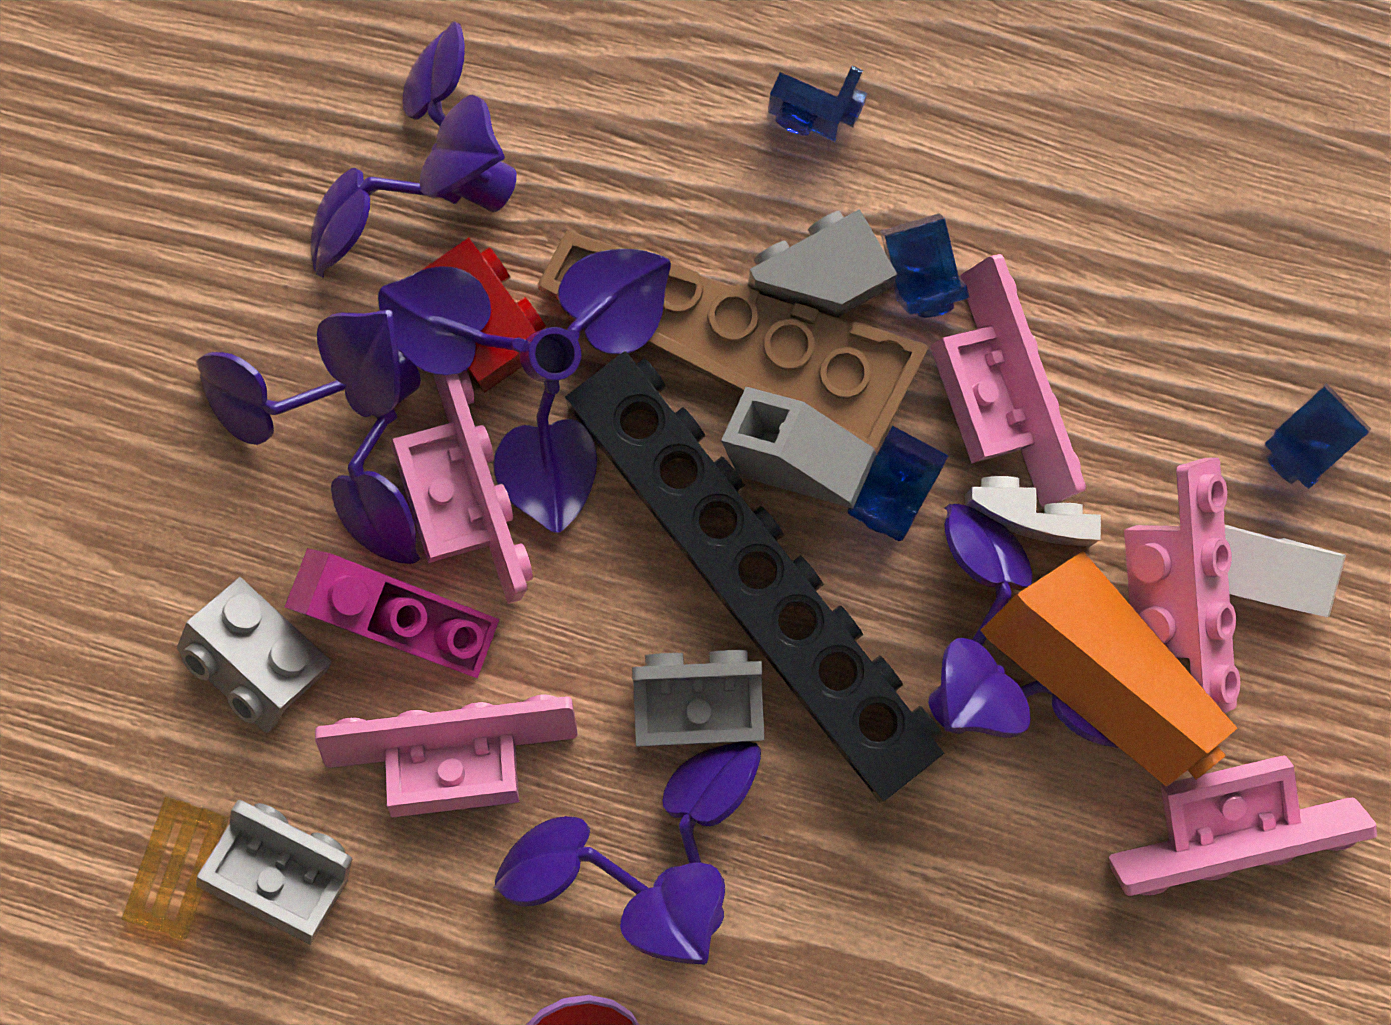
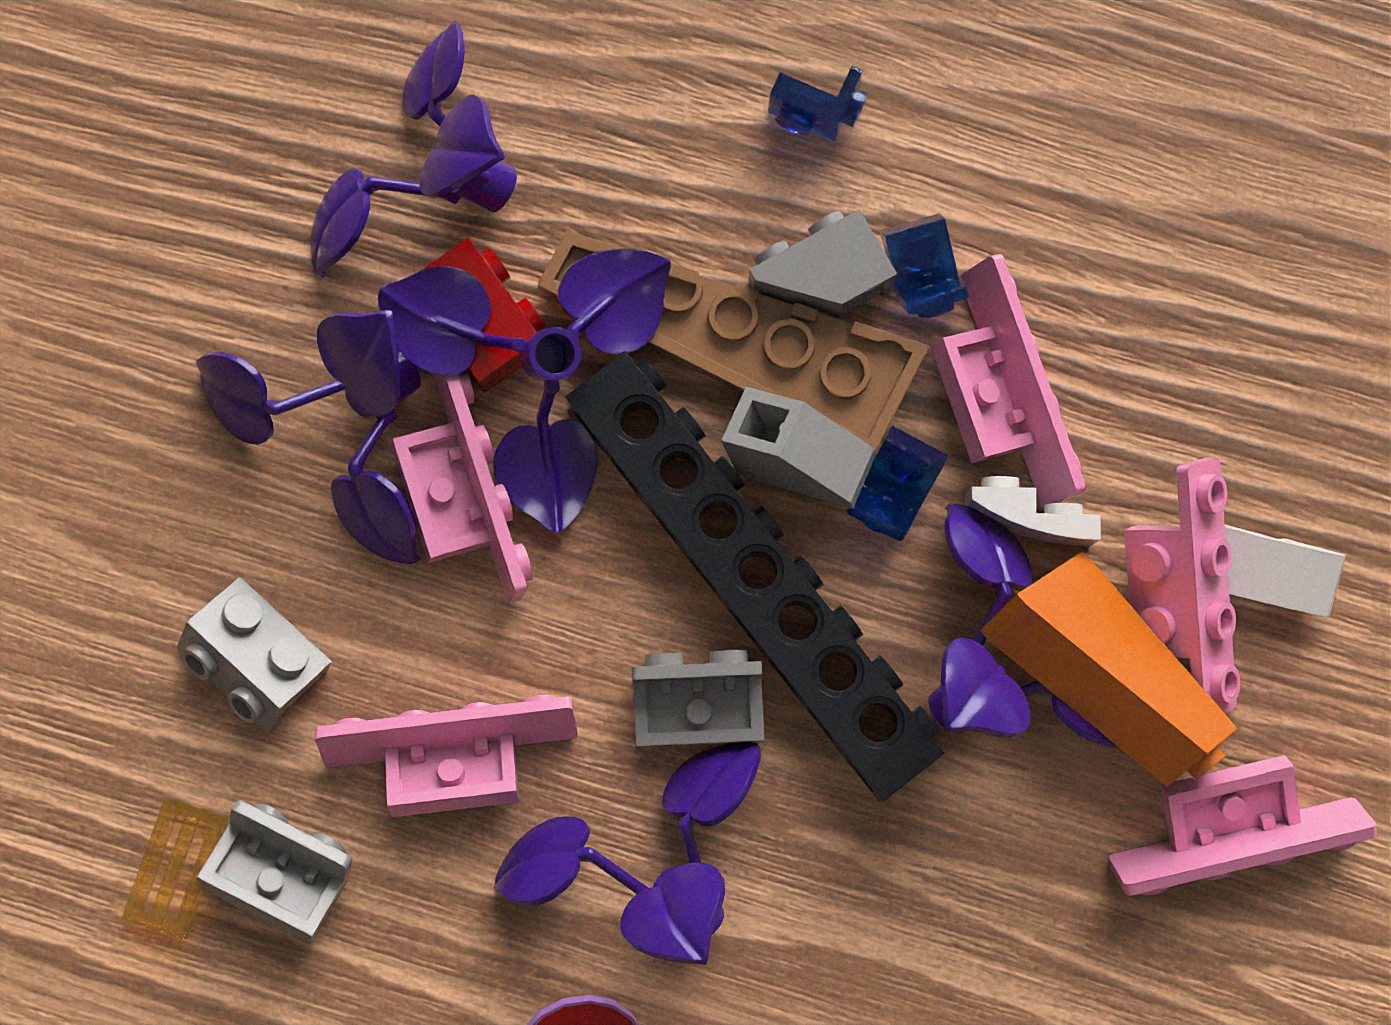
(391, 612): dark pink slope -> none
(1314, 437): clear blue bracket -> none

